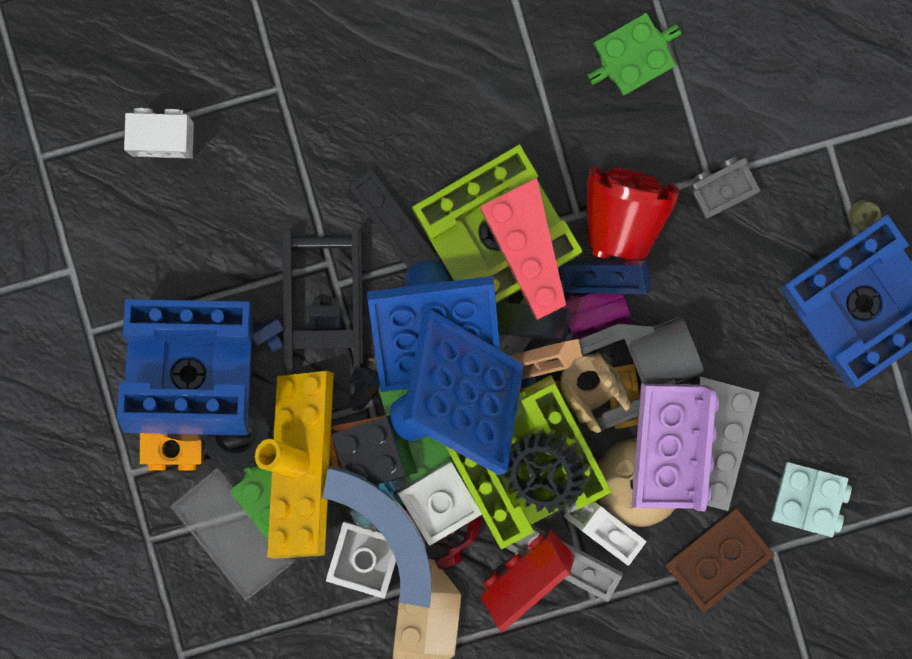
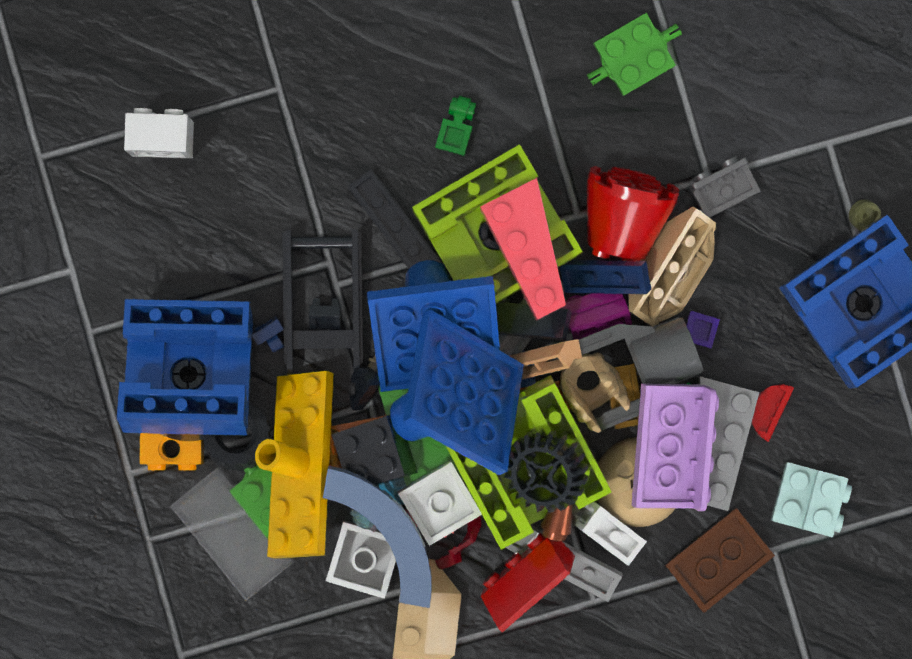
(454, 134): none -> green plate
(557, 524): none -> copper cone
(675, 266): none -> tan wedge
(702, 328): none -> dark purple plate
(769, 409): none -> red tile

